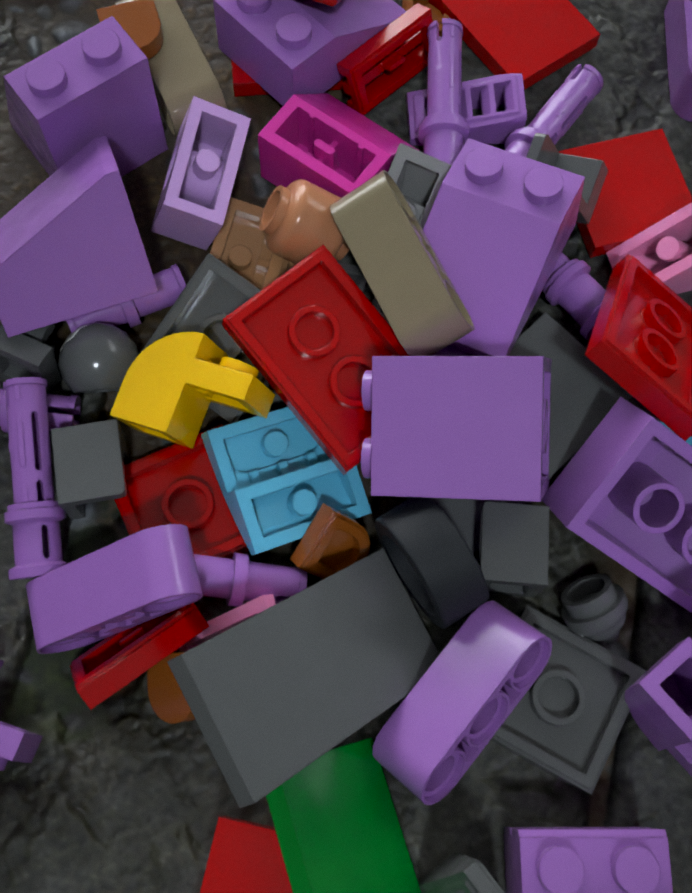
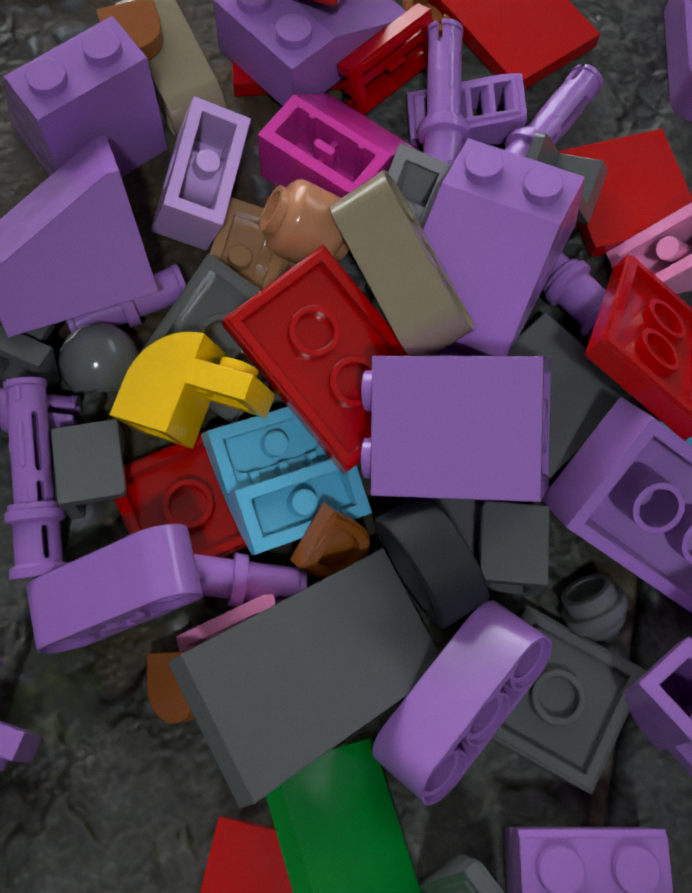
(132, 652): red tile -> none

